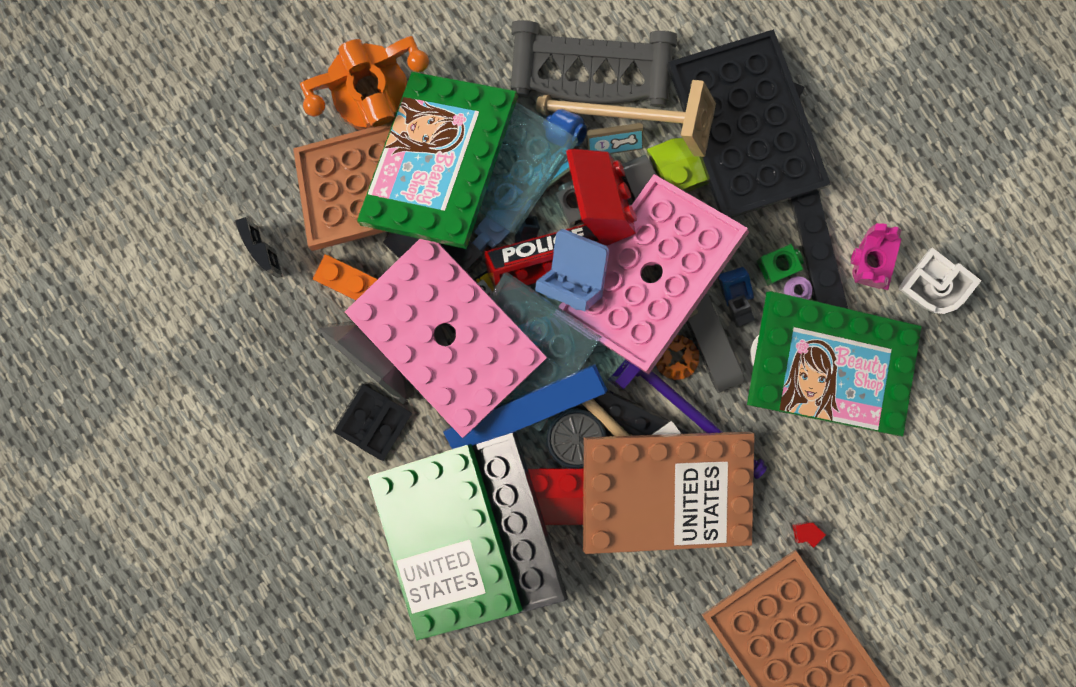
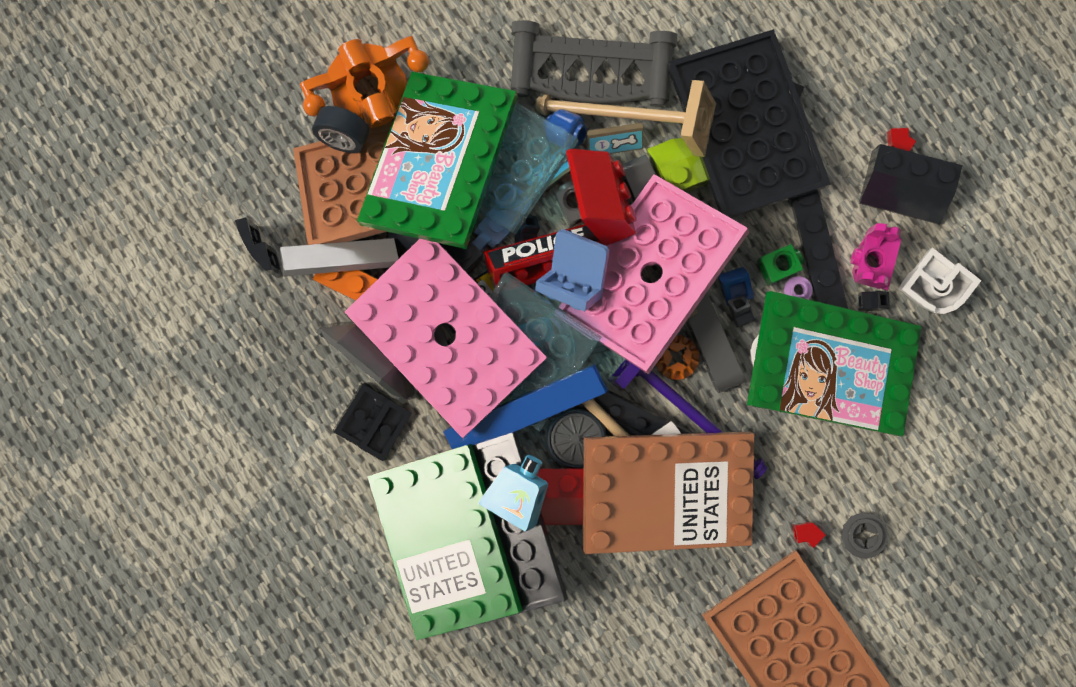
(338, 257): none -> light grey tile
(340, 129): none -> black wheel
(517, 494): none -> torso
(873, 301): none -> black piece
(874, 544): none -> dark grey gear
(900, 138): none -> red piece
(910, 184): none -> black slope

